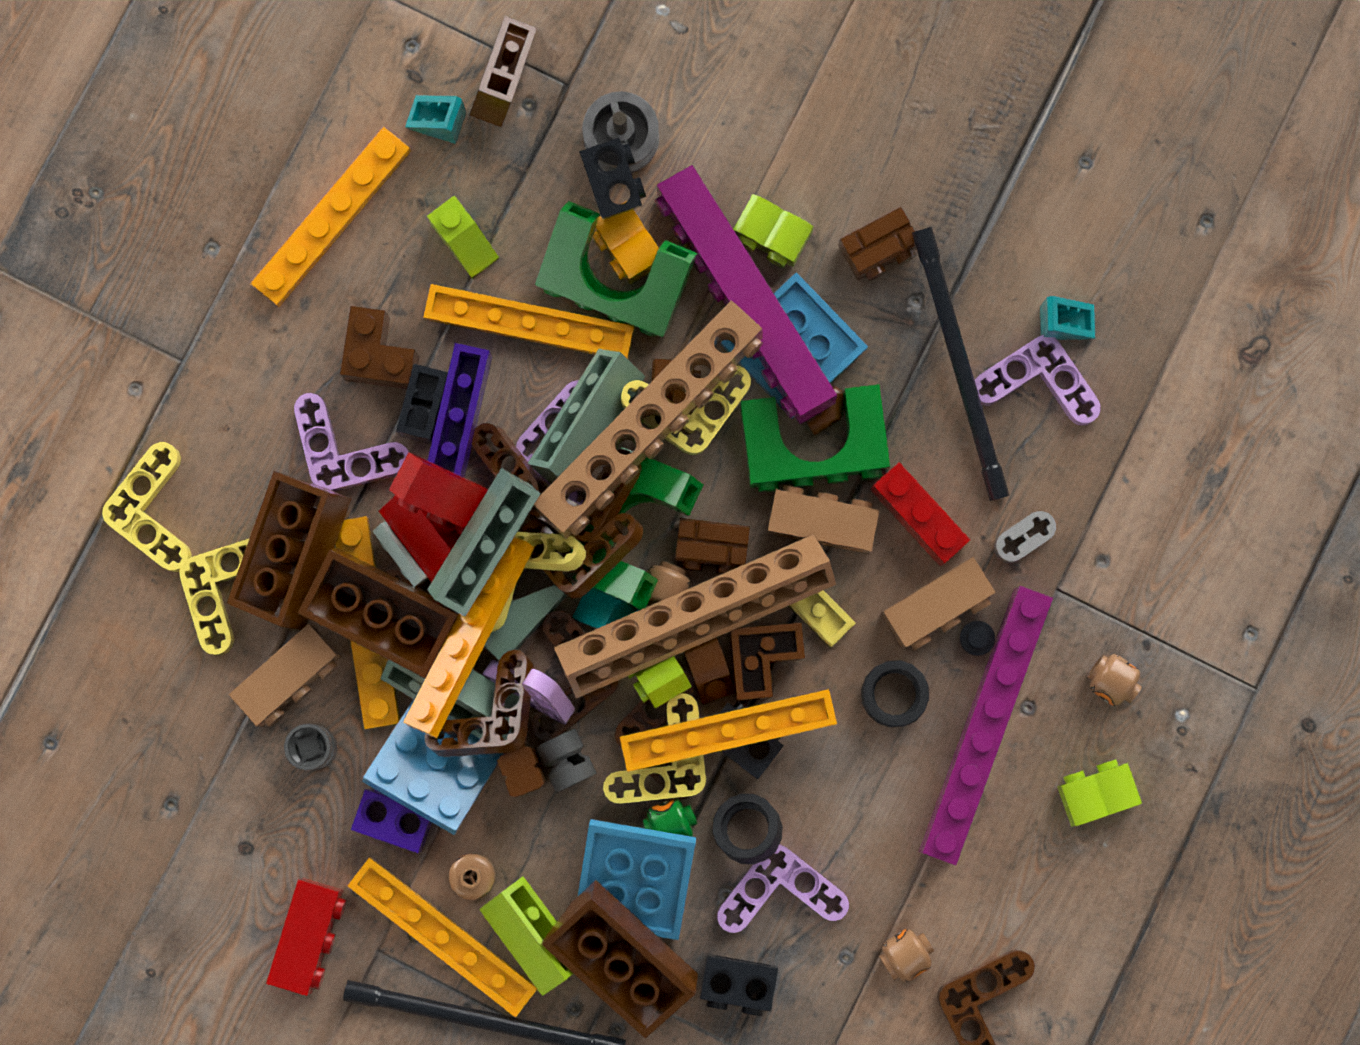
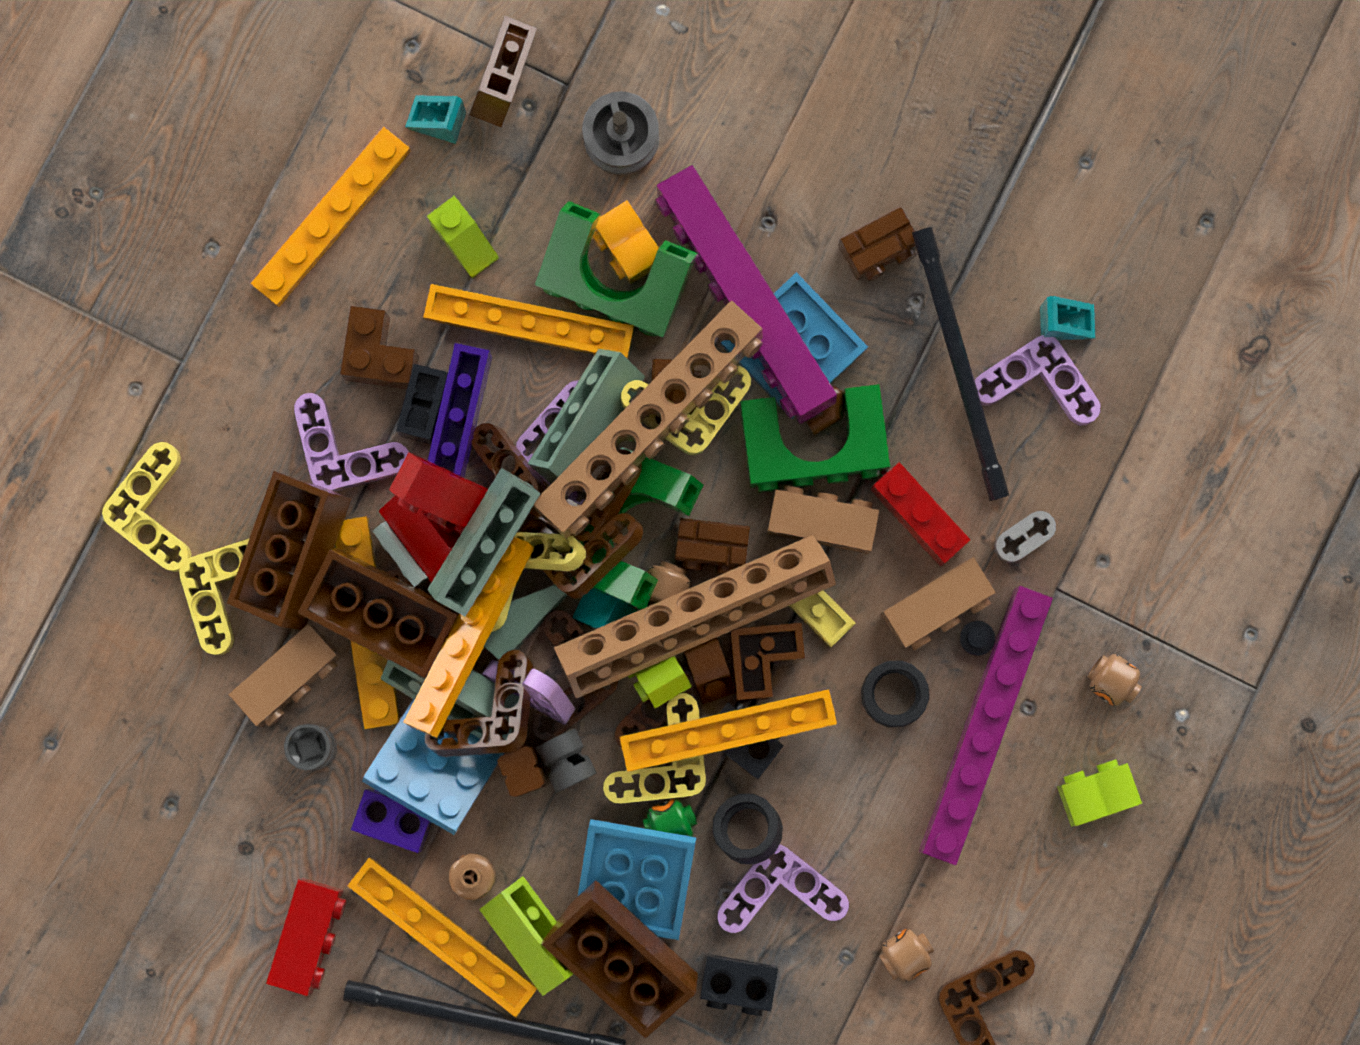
(604, 181): black brick -> none
(772, 231): lime brick -> none

